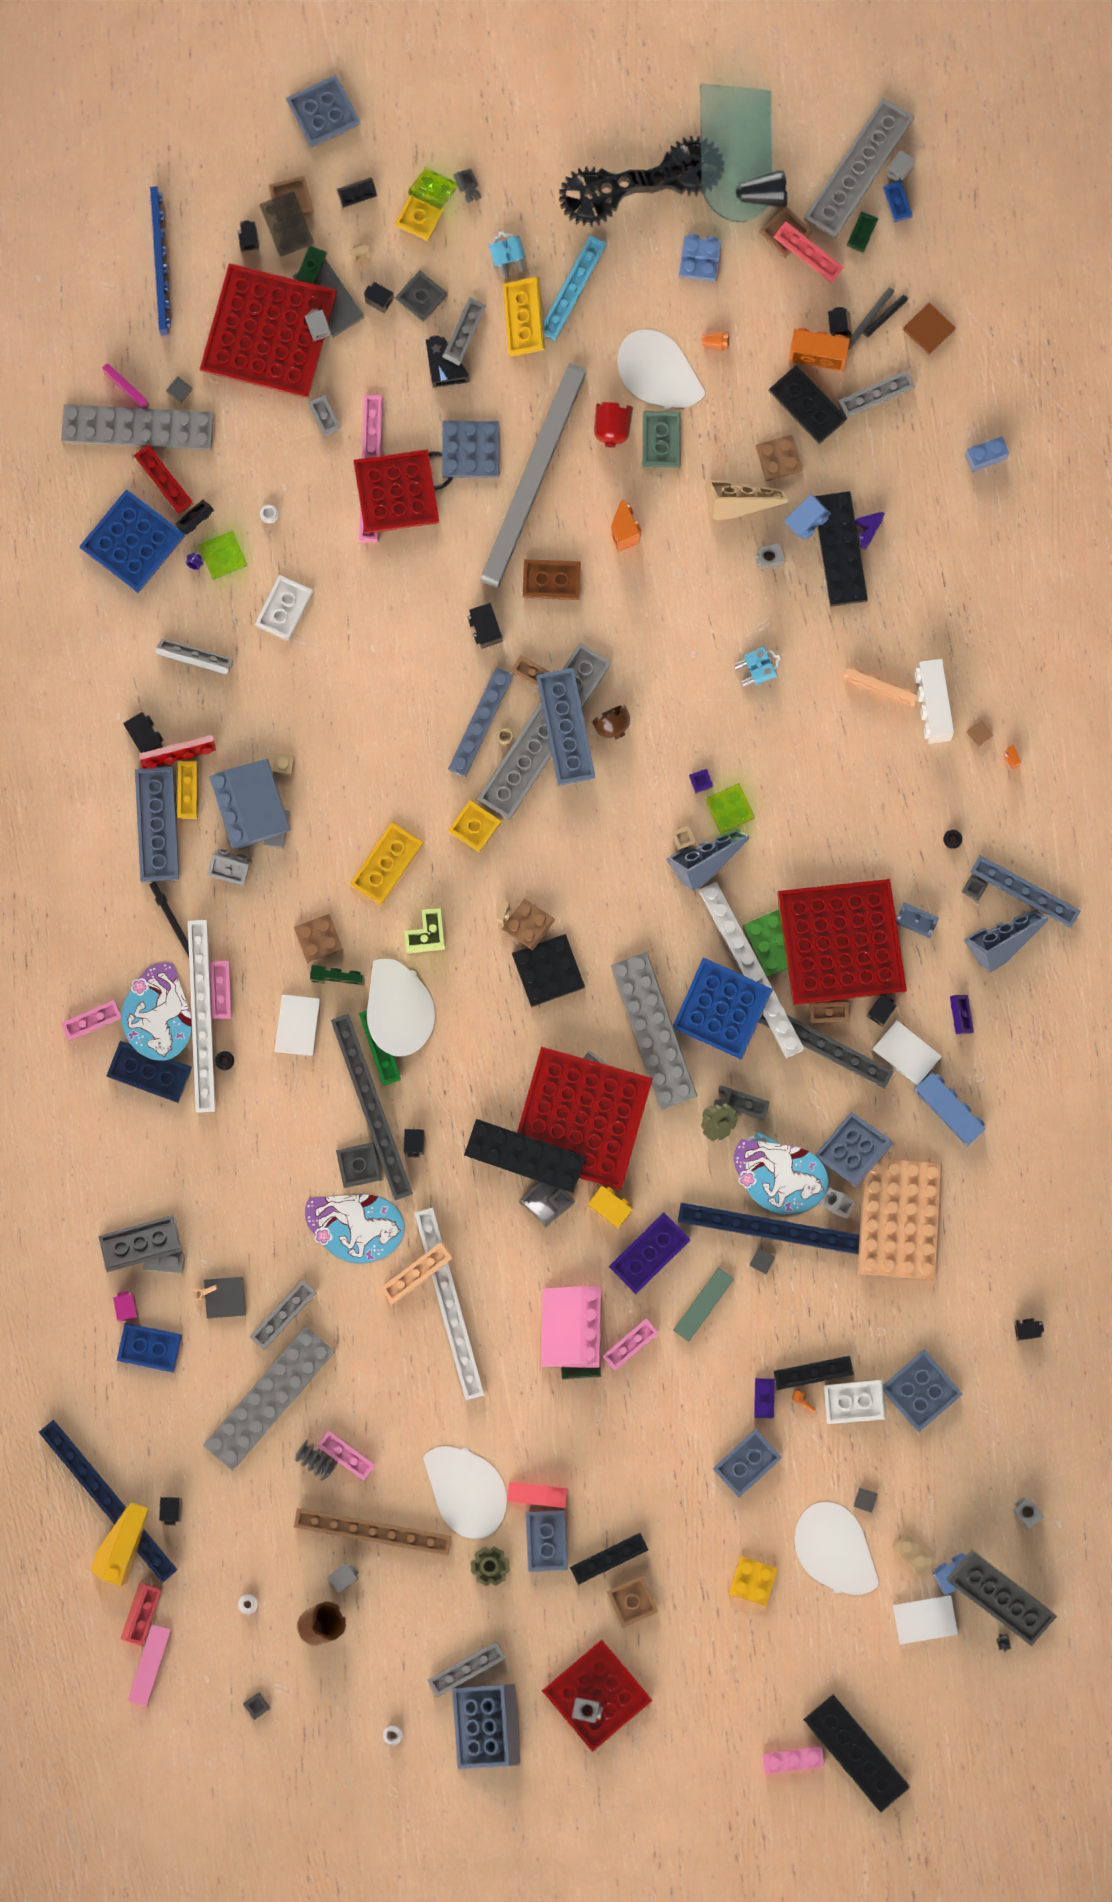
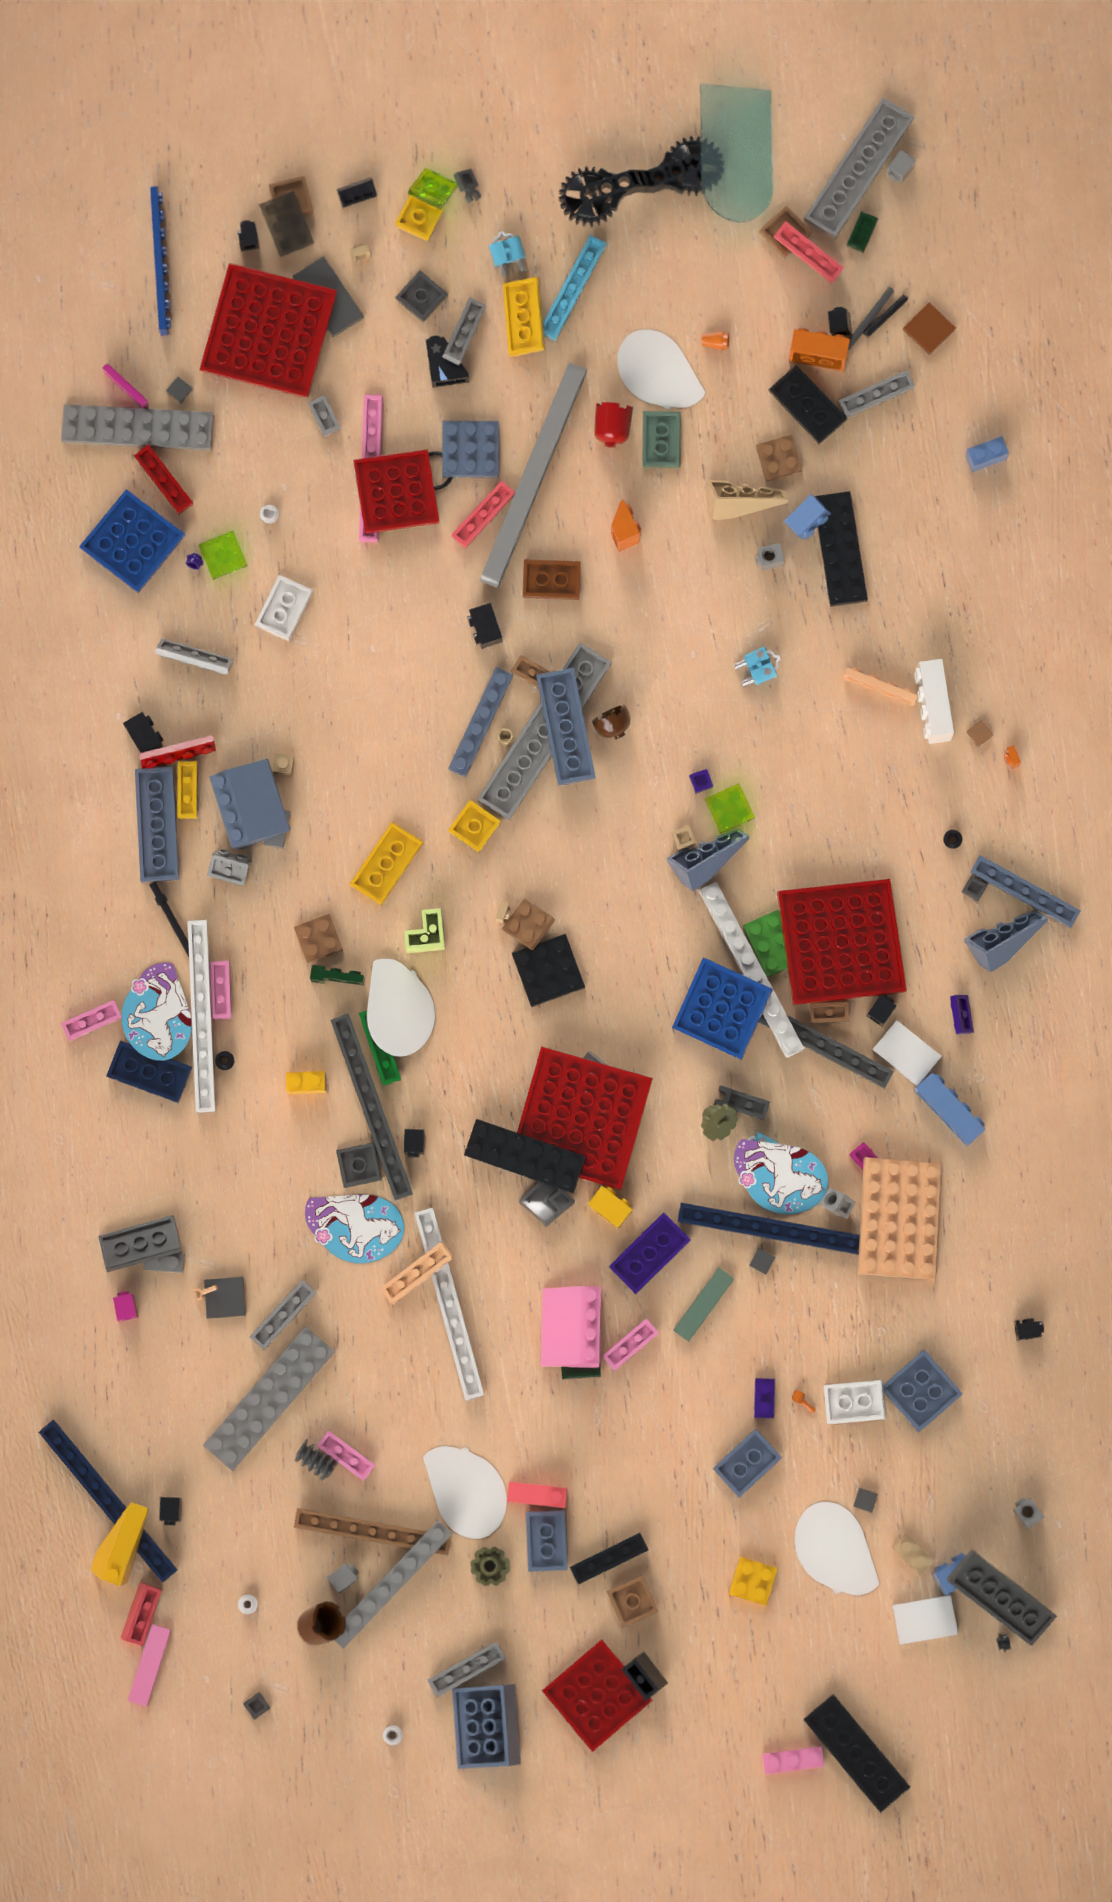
(149, 1347): blue tile -> none
(194, 517): black plate -> none
(297, 1025): white tile -> none
(305, 1082): none -> yellow brick
(311, 265): dark green plate -> none
(317, 324): light grey brick -> none
(323, 111): sand blue plate -> none
(378, 297): black brick -> none
(393, 1581): none -> light grey plate
(483, 514): none -> coral plate
(577, 1712): light grey brick -> none
(644, 1676): none -> black brick
(654, 1030): light grey plate -> none
(700, 257): medium blue plate -> none
(764, 190): black cone -> none
(813, 1372): black plate -> none
(854, 1149): sand blue plate -> none
(871, 524): dark purple slope -> none
(897, 201): blue plate -> none
(917, 920): sand blue hinge -> none

